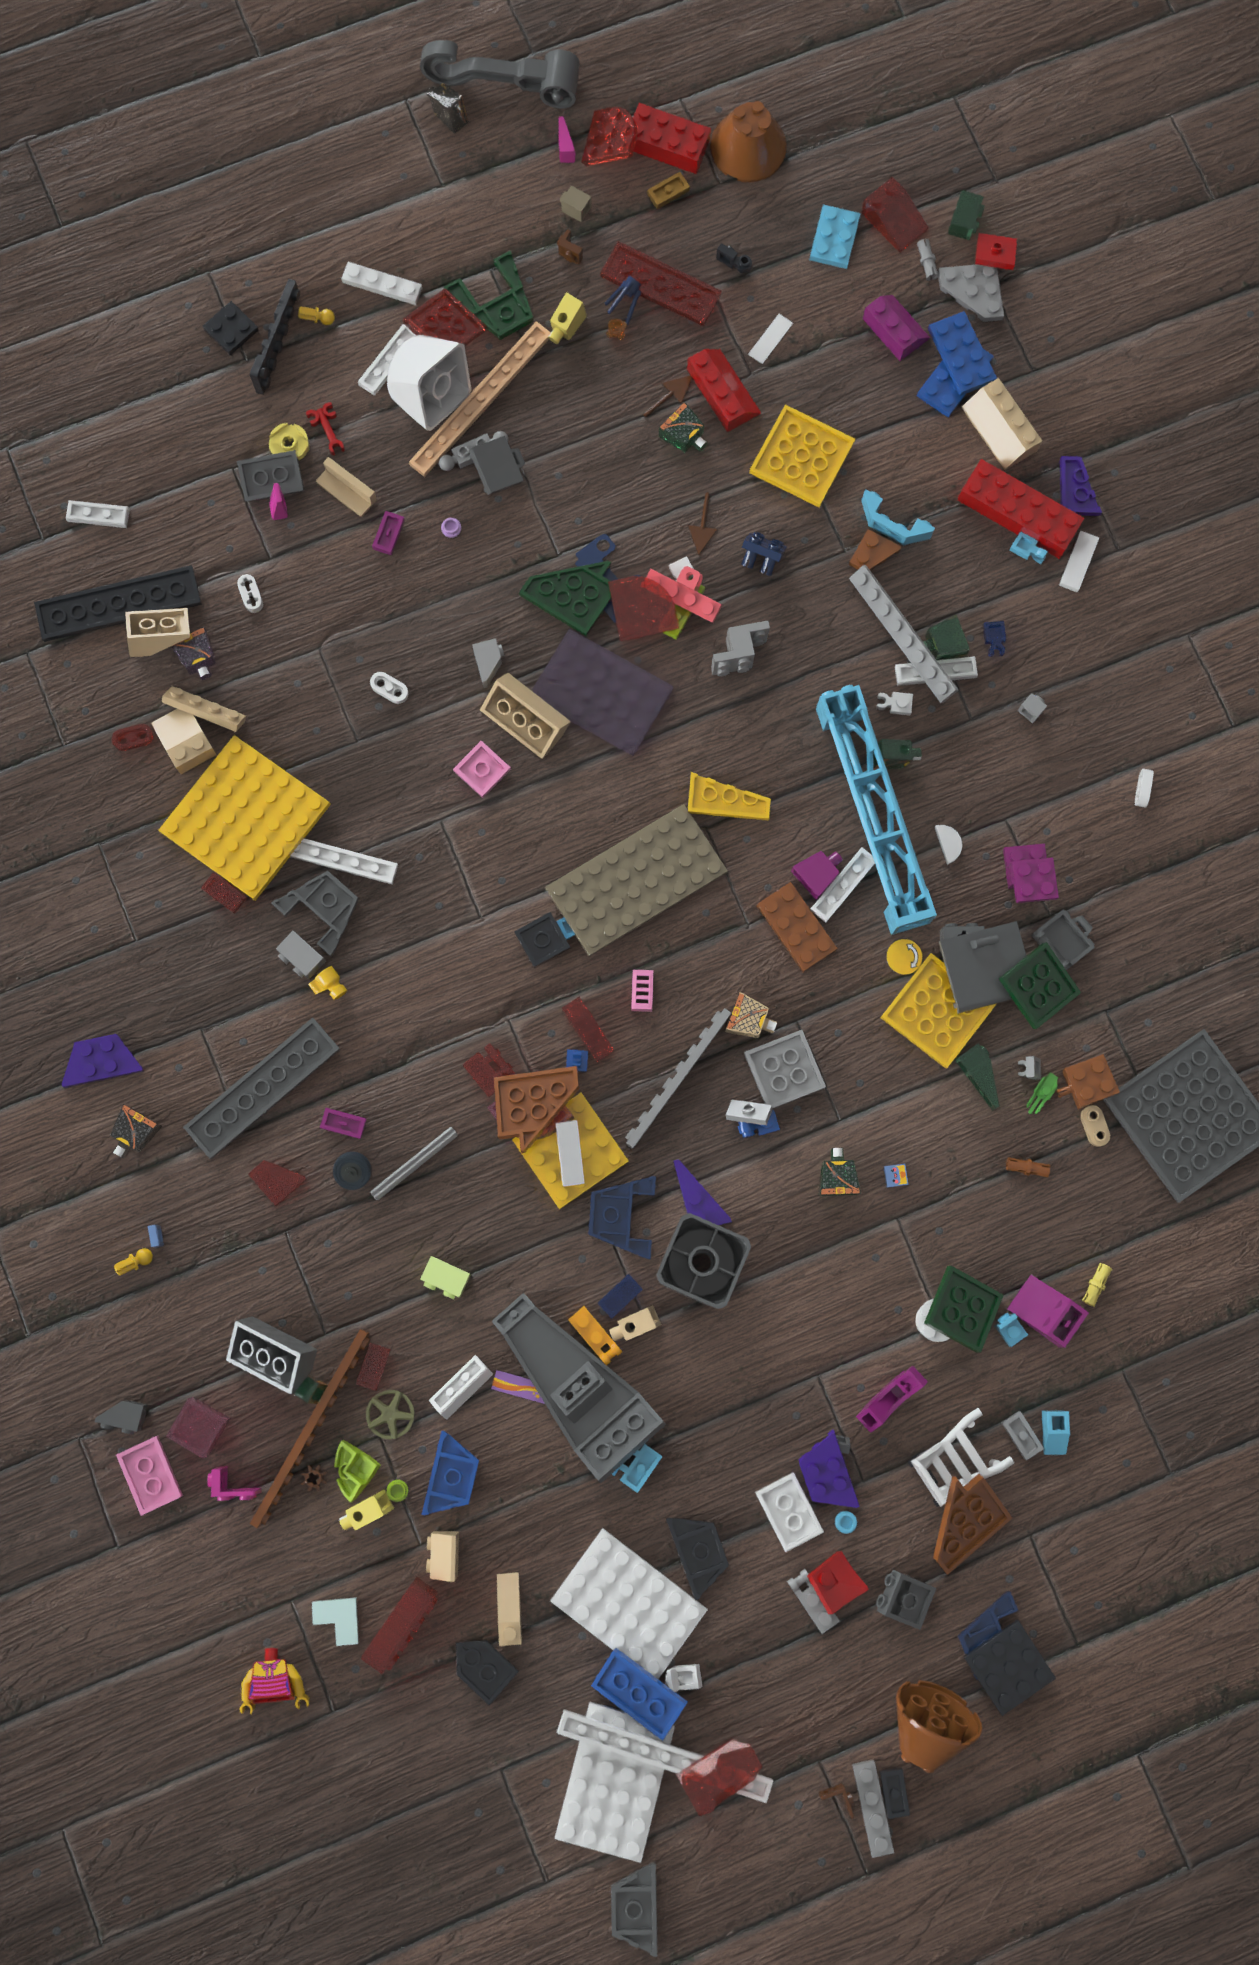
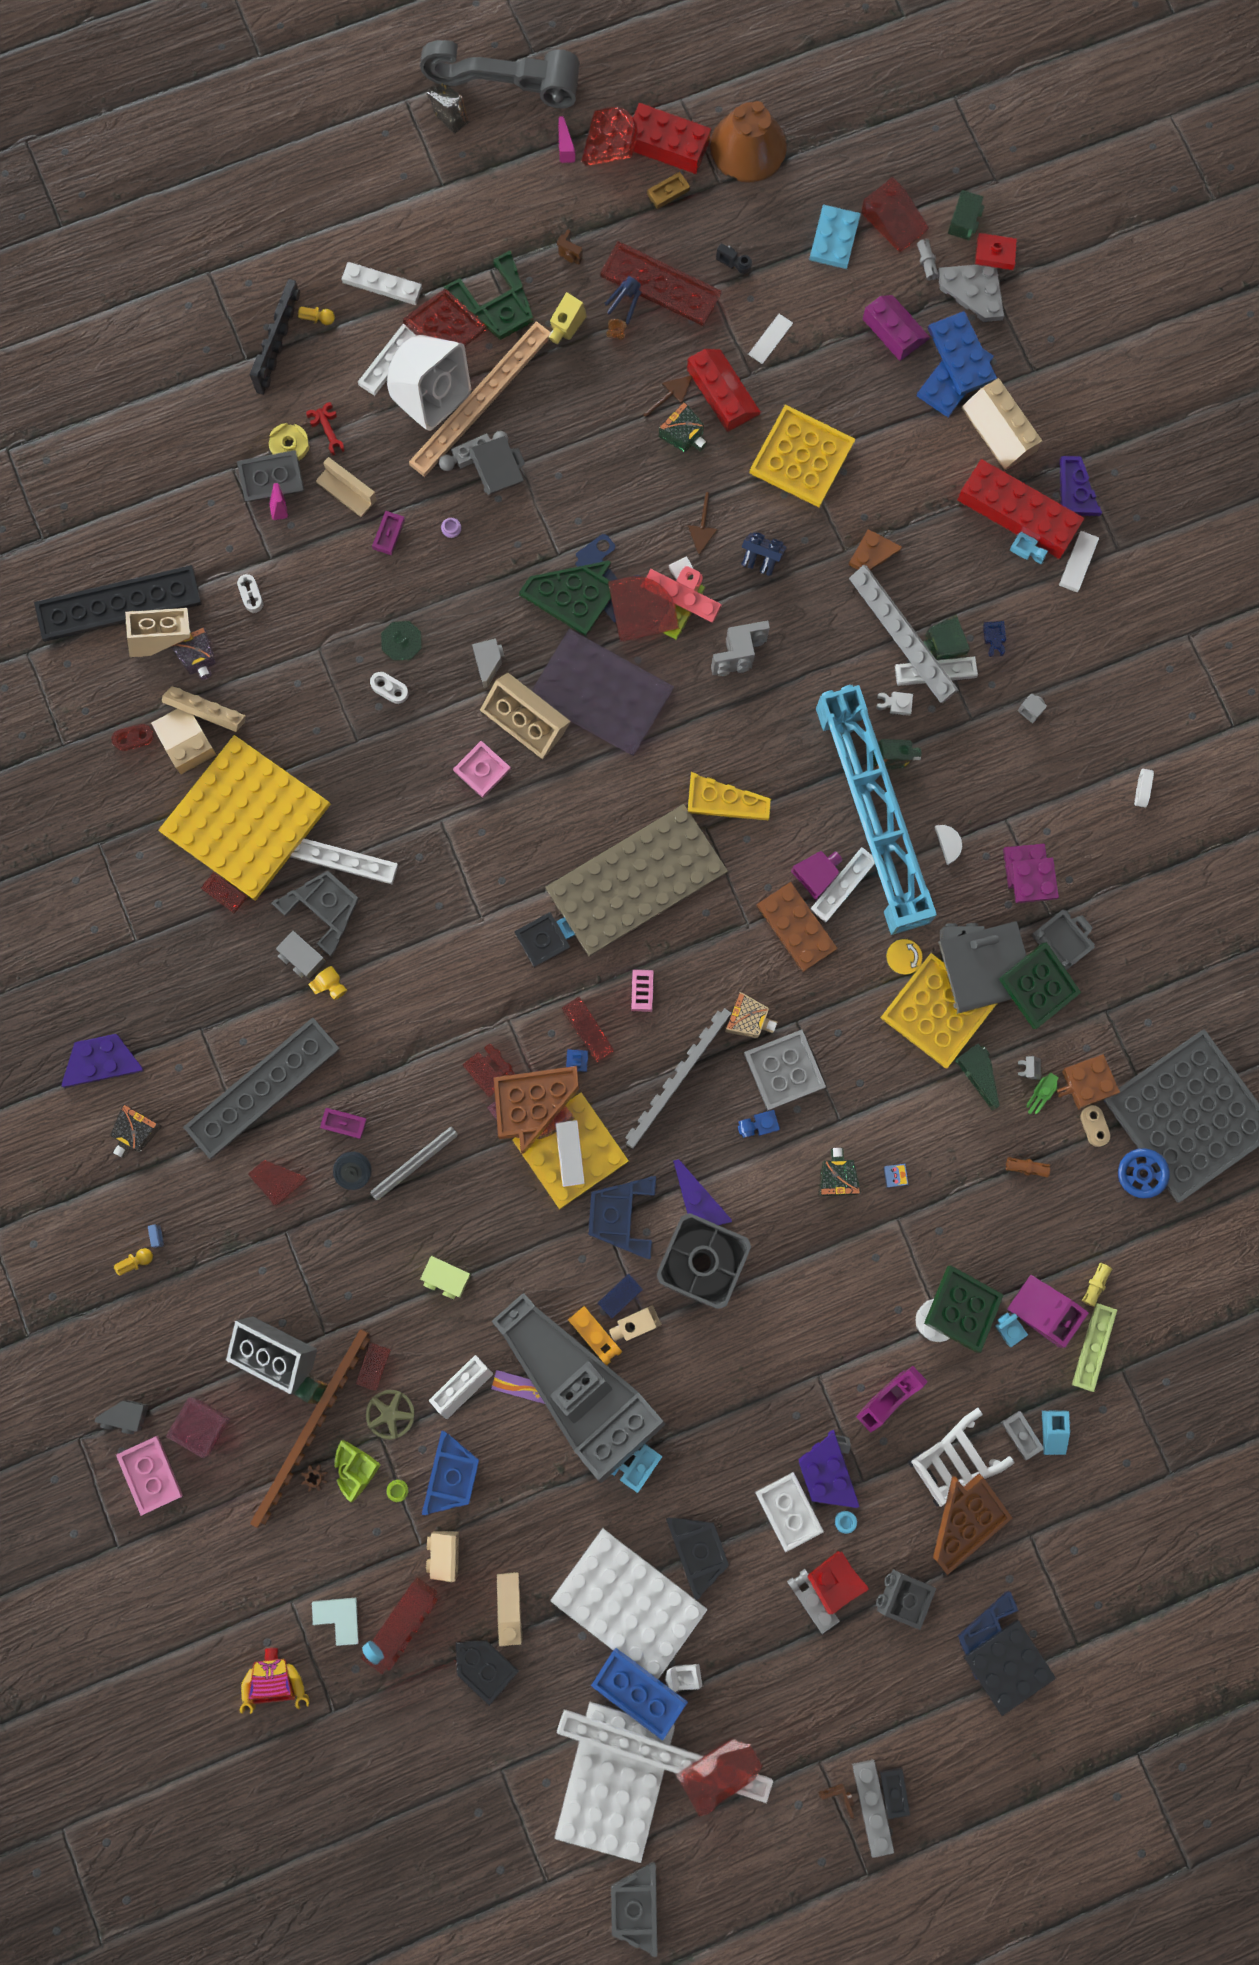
(97, 514): white tile -> none
(218, 1482): dark pink bracket -> none
(230, 328): black plate -> none
(367, 1511): light yellow torso -> none
(373, 1652): none -> medium azure tile
(401, 640): none -> clear green piece
(575, 203): dark tan brick -> none
(749, 1112): plate -> none
(920, 531): medium azure slope -> none
(933, 1724): dark orange cone -> none
(1094, 1347): none -> yellowish green tile
(1151, 1158): none -> blue plate

